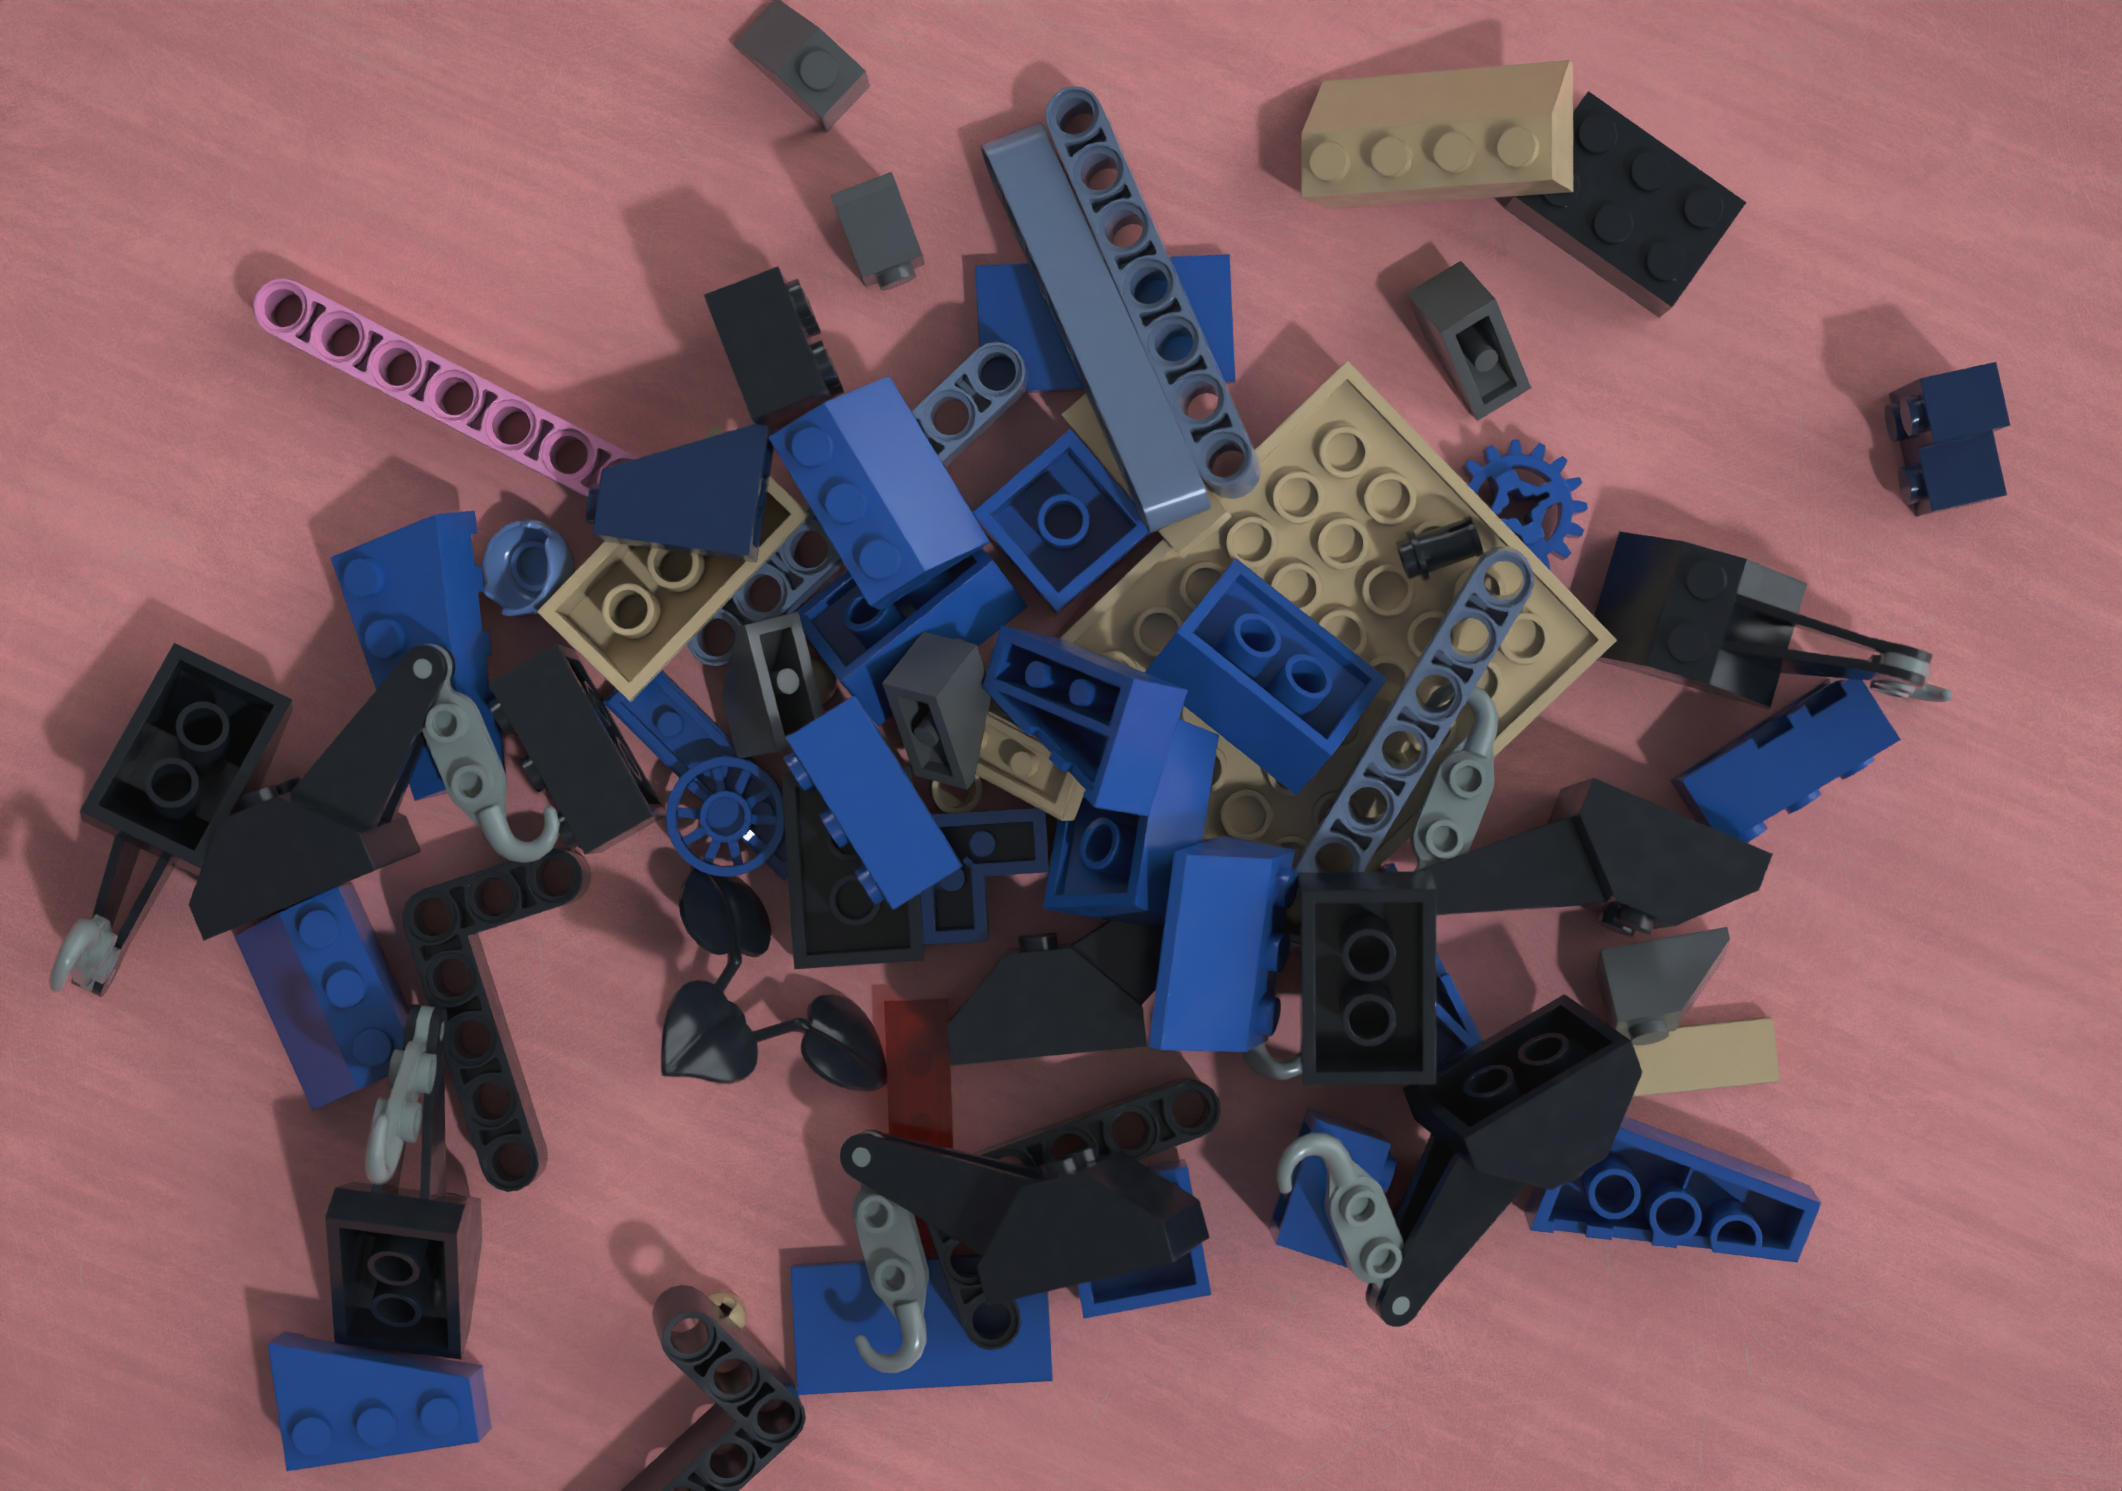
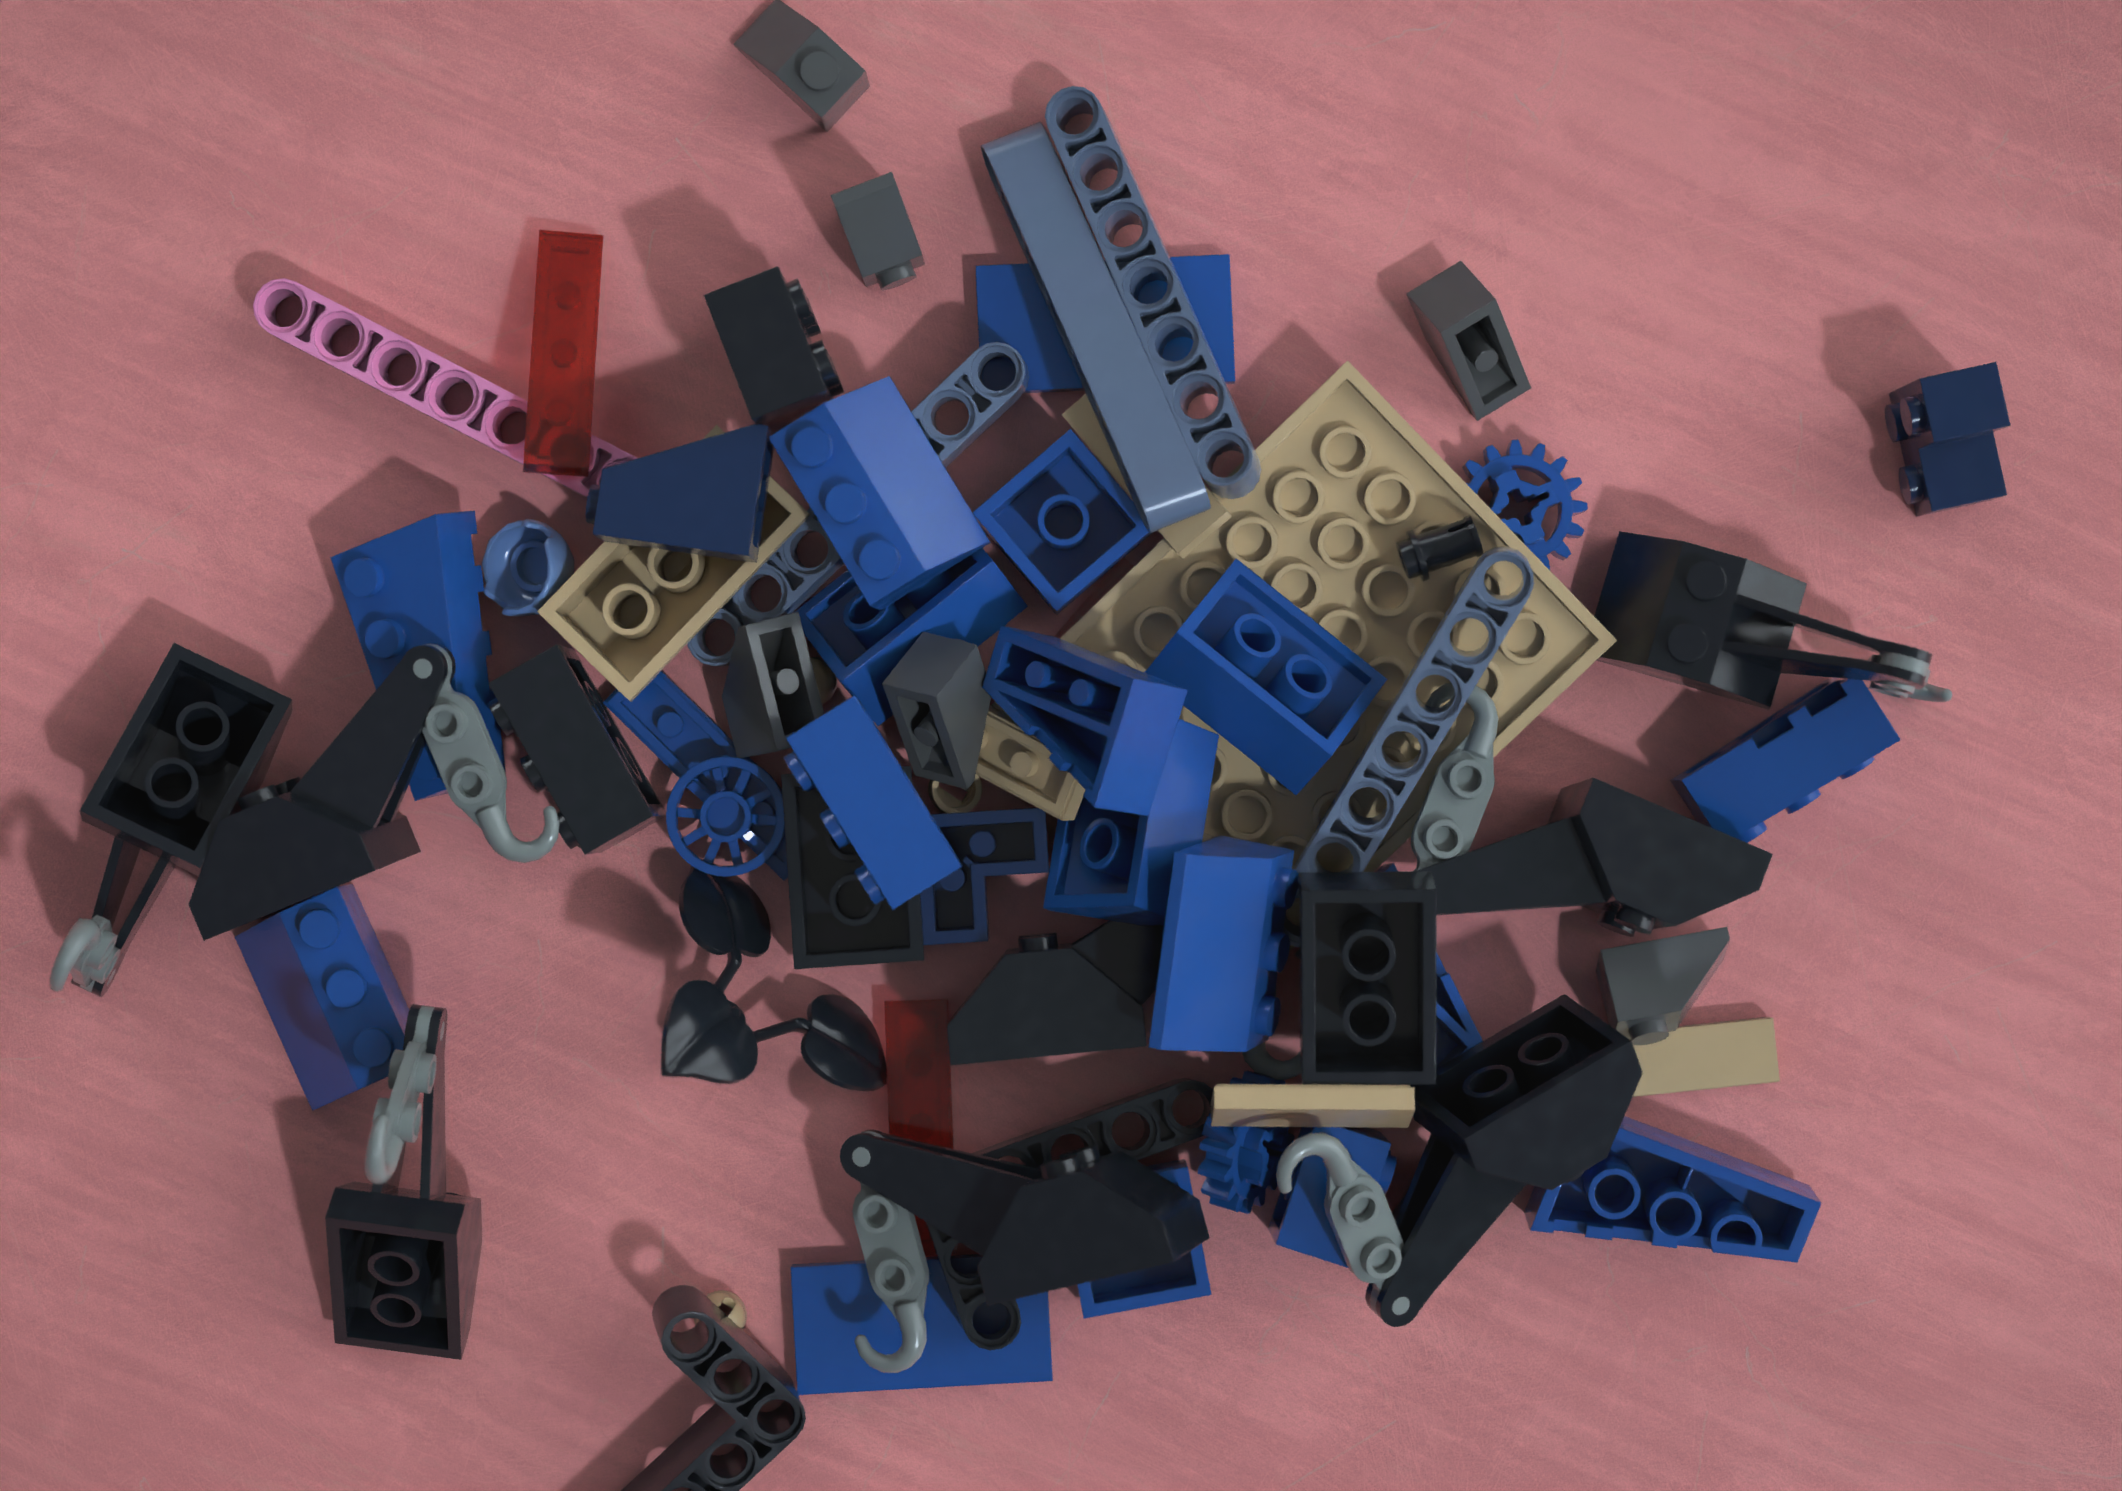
(371, 1402): blue wedge -> none
(482, 1001): black beam -> none
(563, 353): none -> clear red tile
(1242, 1159): none -> blue gear
(1312, 1105): none -> tan tile
(1440, 136): tan slope -> none
(1634, 209): black brick -> none

